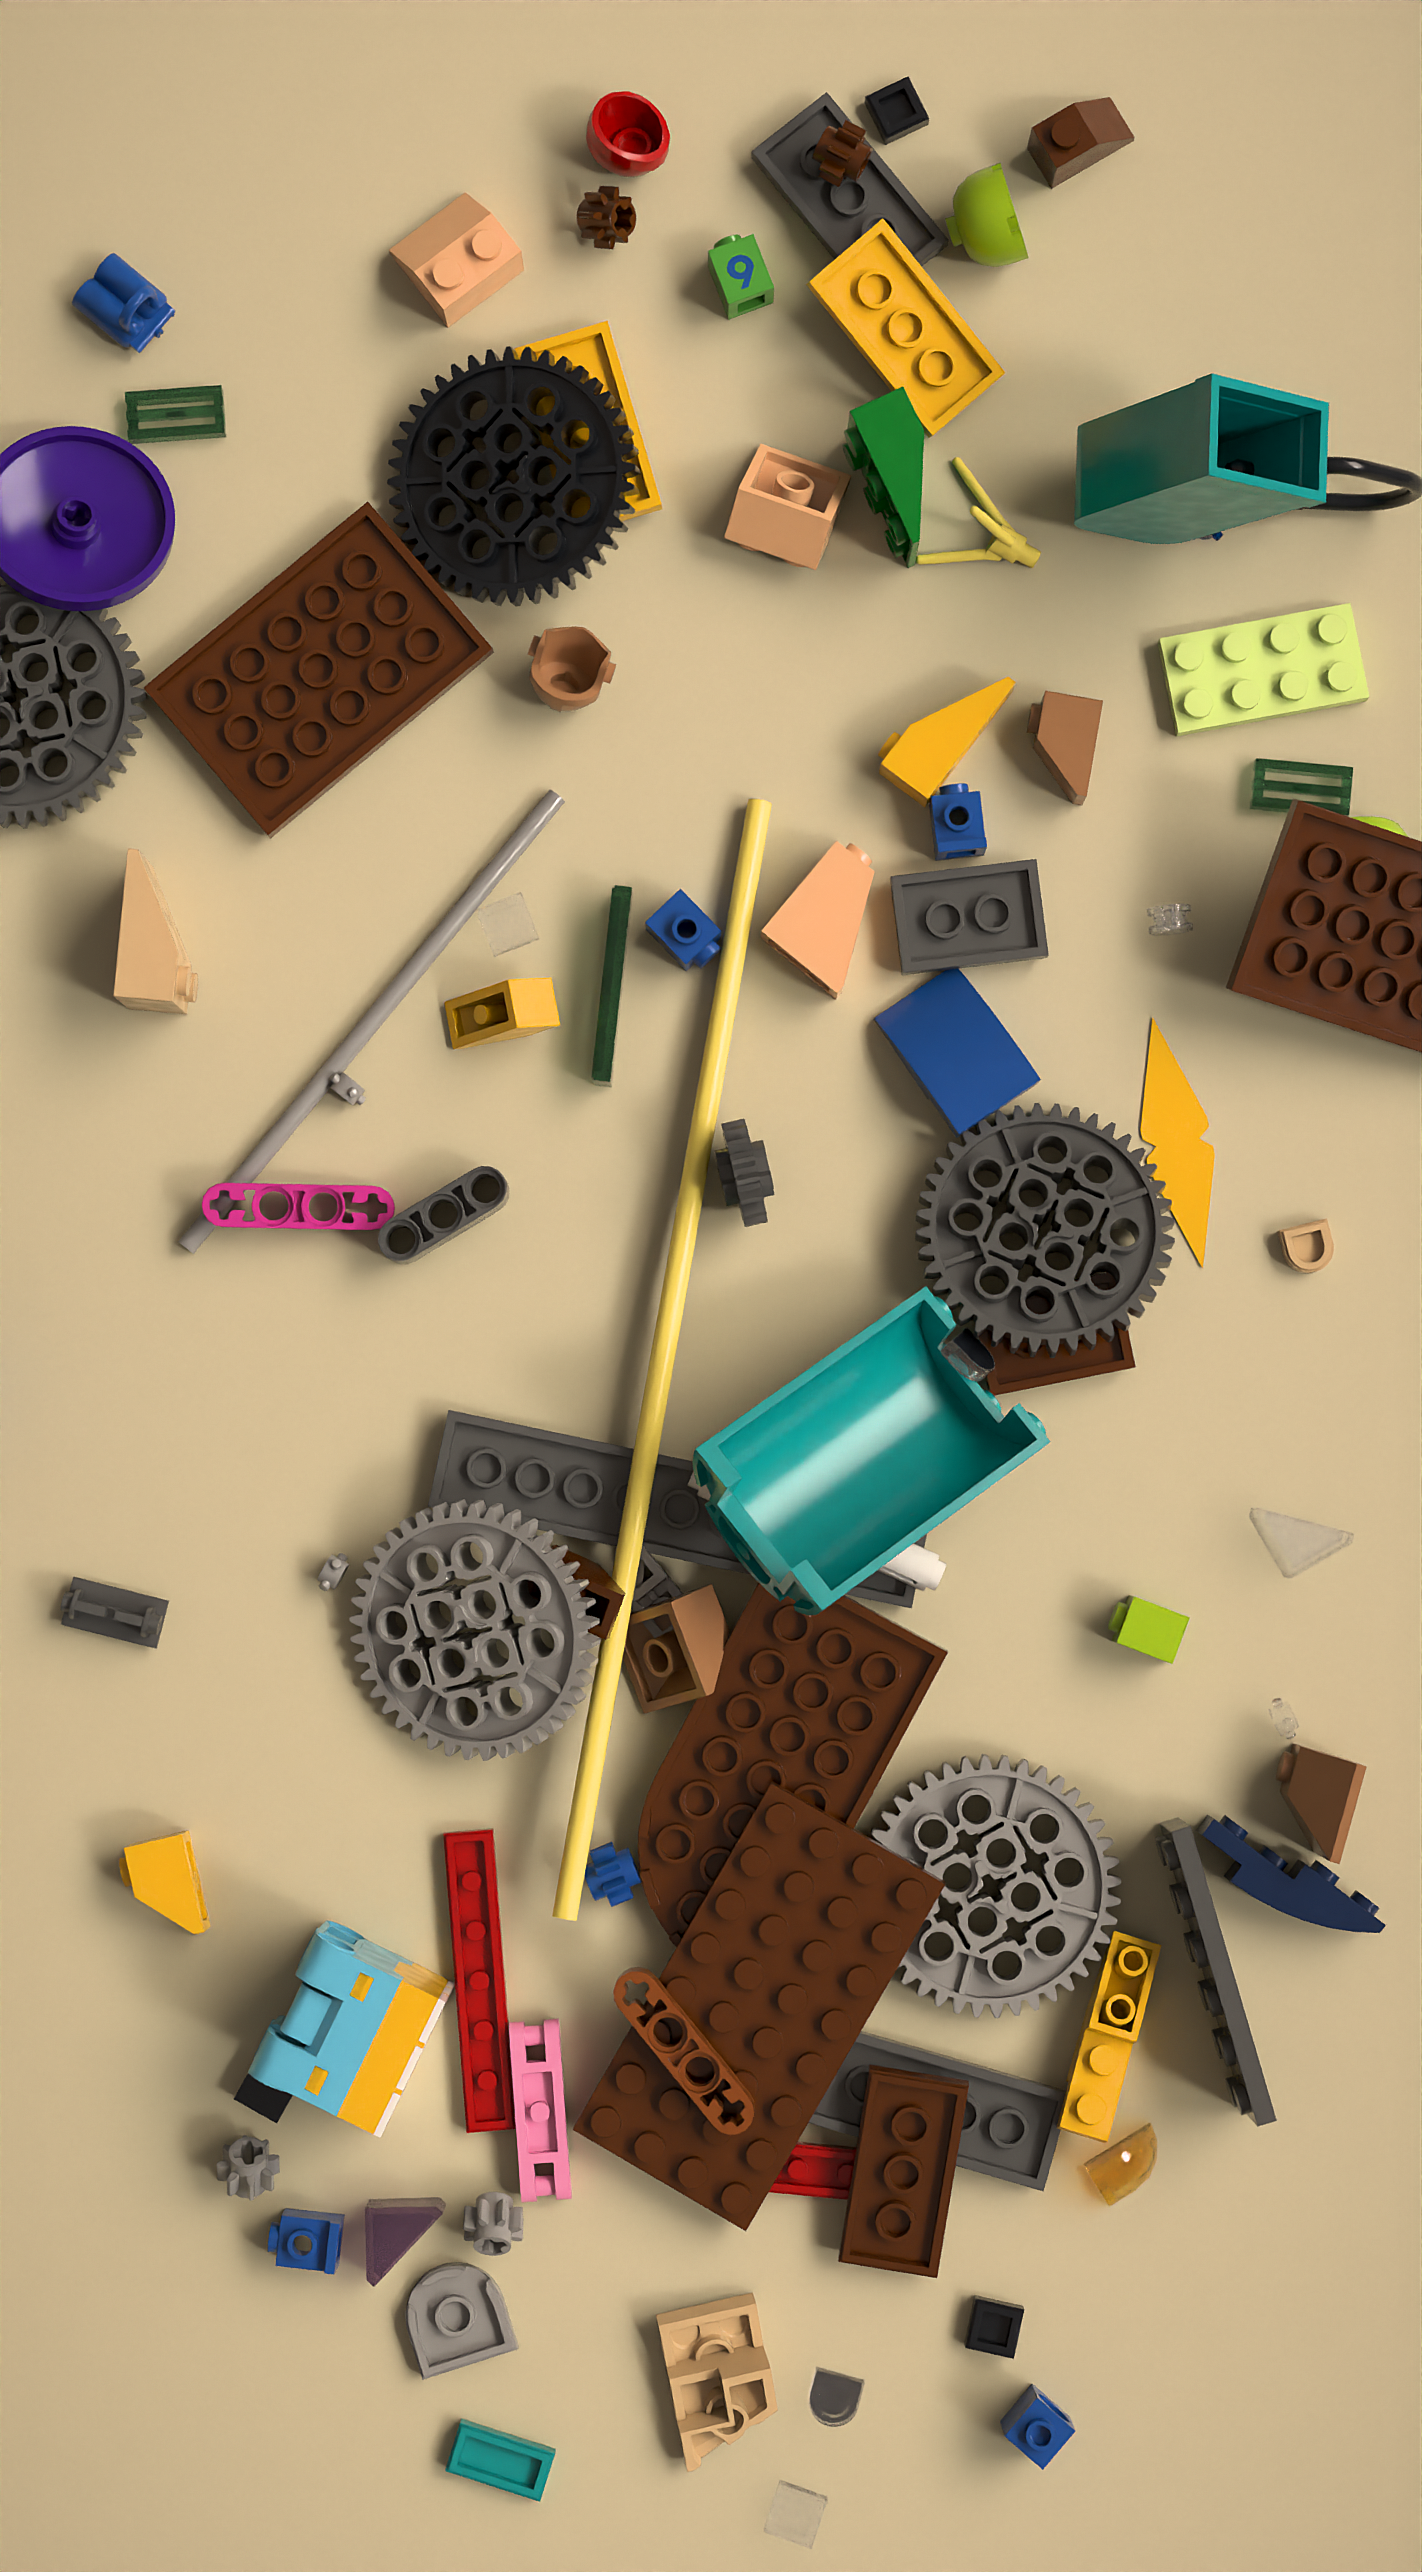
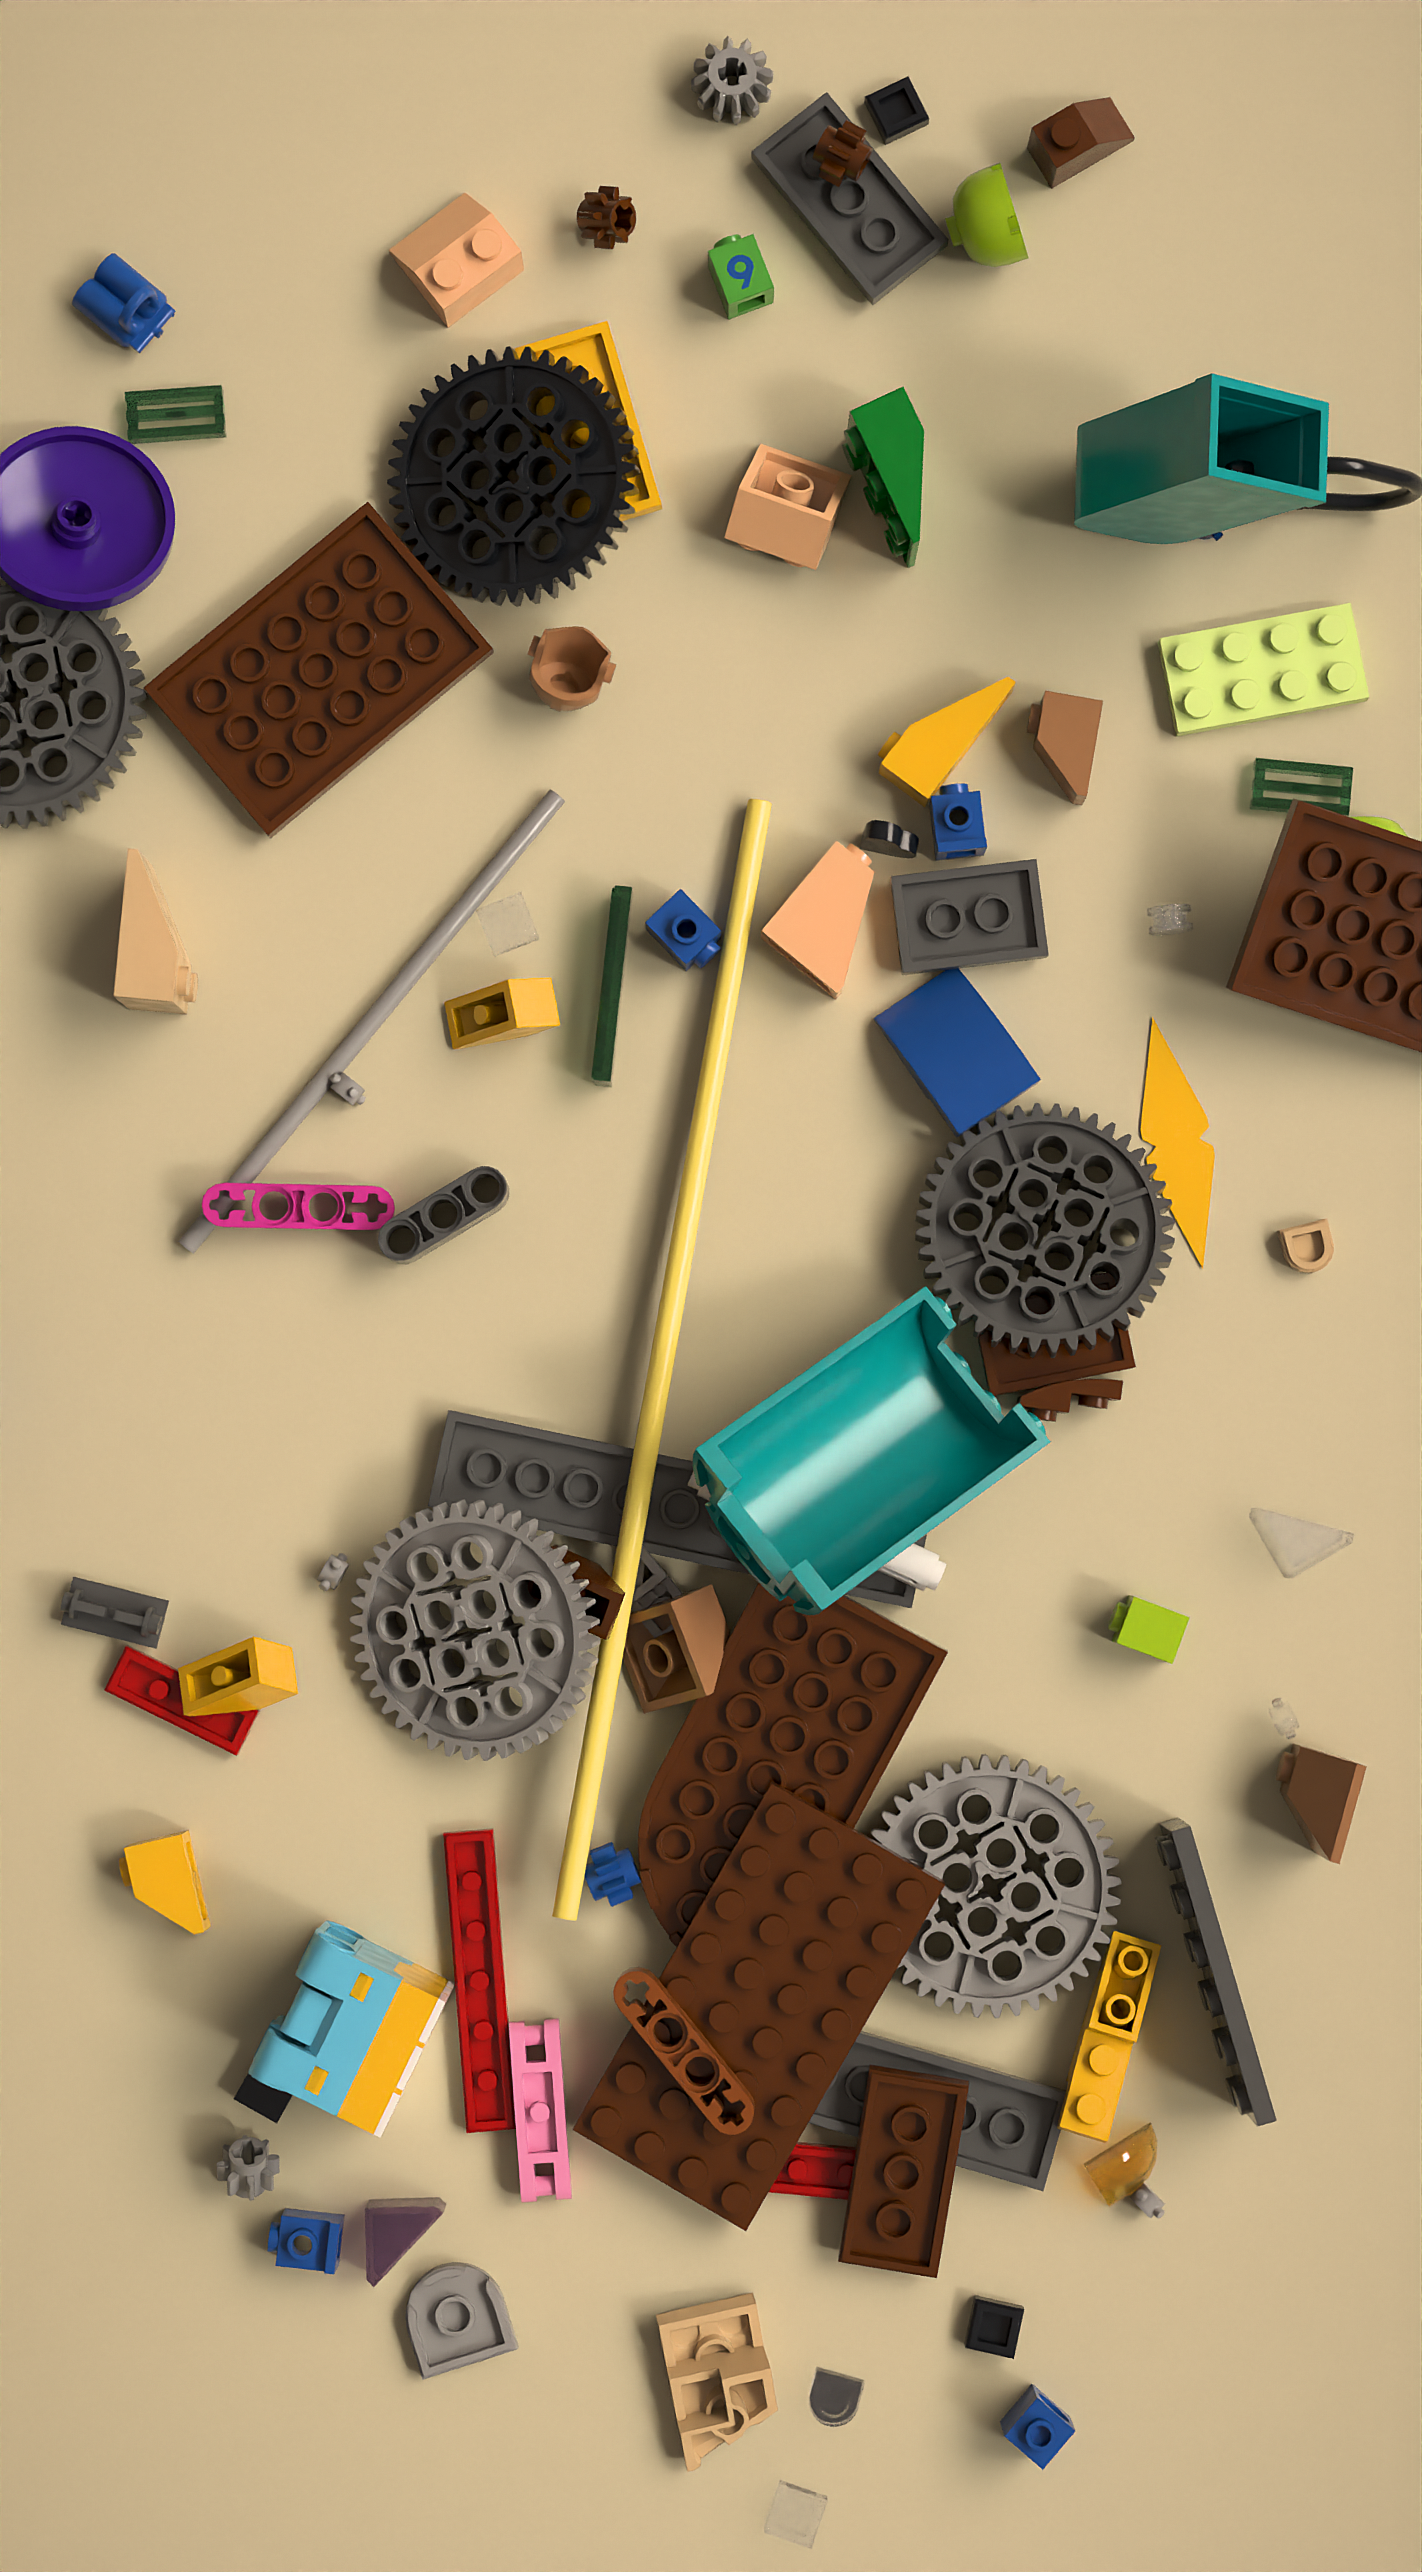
(157, 1690): none -> red tile
(238, 1678): none -> yellow slope
(493, 2223): light grey gear -> none
(500, 2460): teal tile -> none
(627, 134): red hat -> none
(744, 1172): dark grey gear -> none
(750, 74): none -> light grey gear
(889, 840): none -> black tile
(905, 327): yellow plate -> none
(969, 1356): tile -> none
(1004, 541): light yellow plant -> none
(1056, 1397): none -> reddish brown slope
(1148, 2201): none -> light grey piece
(1301, 1893): dark blue slope -> none

